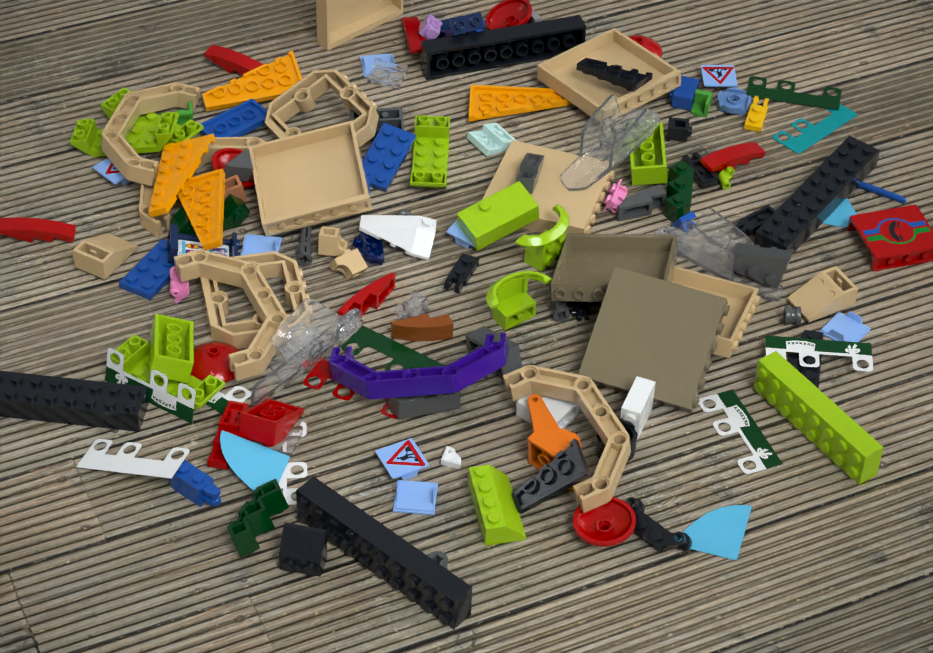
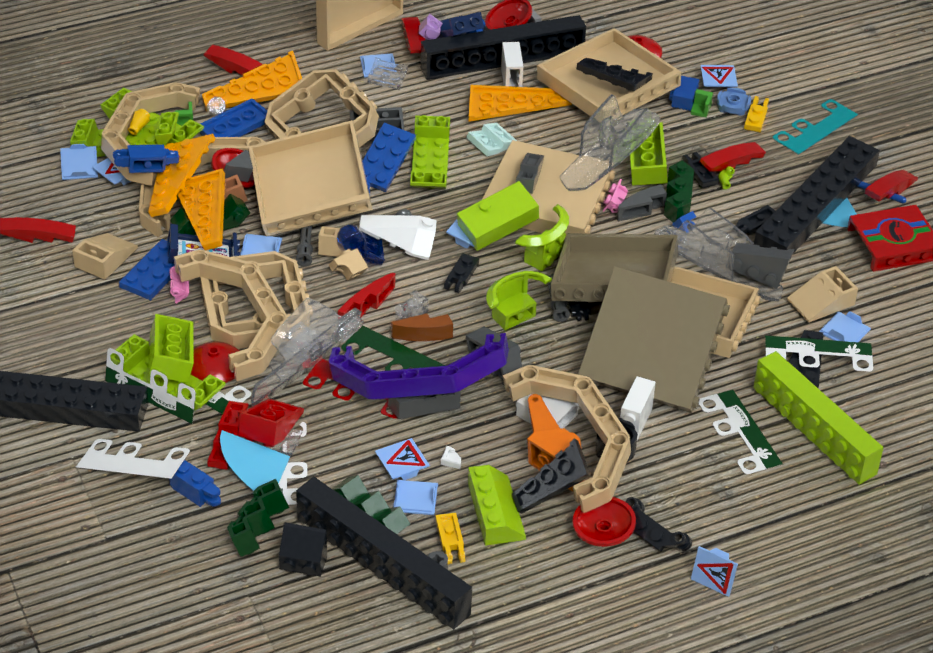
(78, 162): none -> light blue piece
(138, 121): none -> yellow cone
(145, 158): none -> blue hinge
(215, 109): none -> clear wheel
(350, 237): none -> clear blue head
(372, 503): none -> brick
(450, 535): none -> yellow hinge
(512, 64): none -> white brick
(678, 129): black brick -> none
(714, 570): none -> light blue piece
(720, 531): medium azure sticker -> none
(790, 96): dark green piece -> none
(792, 315): dark grey wheel -> none
(890, 184): none -> red slope

